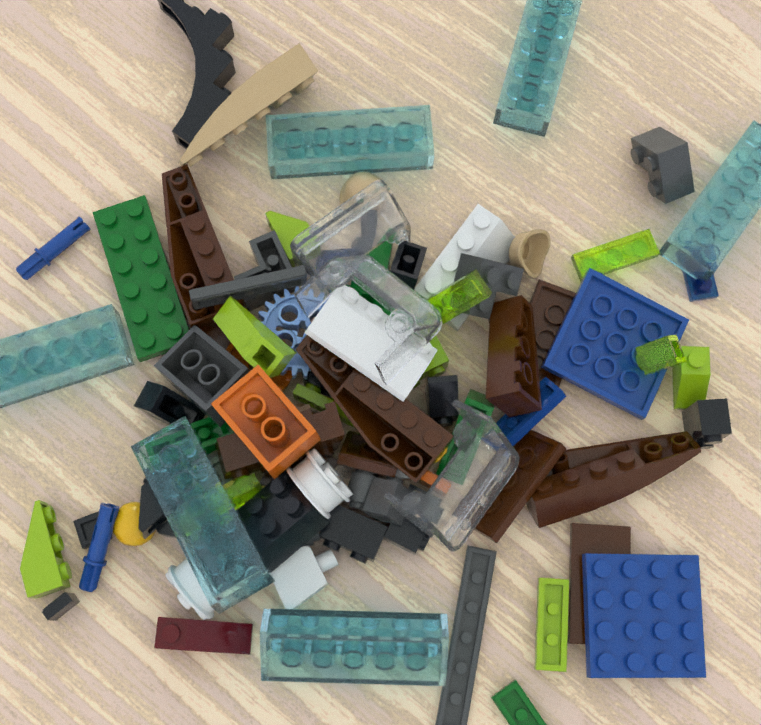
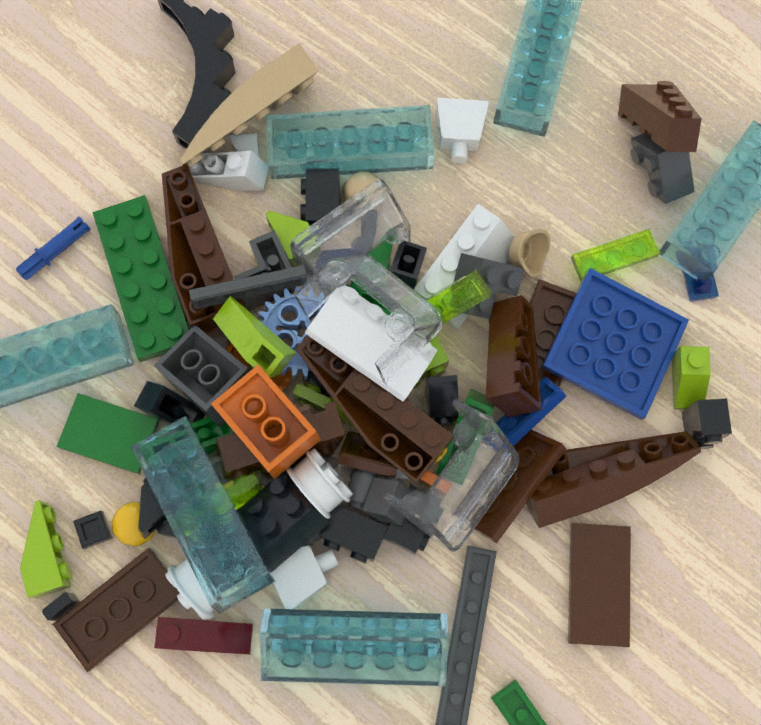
(98, 547): blue axle -> none
(105, 432): none -> green tile
(117, 610): none -> reddish brown tile
(231, 170): none -> white slope
(245, 142): none -> white tile
(321, 193): none -> black brick
(460, 125): none -> white torso
(552, 624): lime plate -> none
(643, 616): blue plate -> none
(660, 354): clear neon green brick -> none
(661, 114): none -> reddish brown wedge

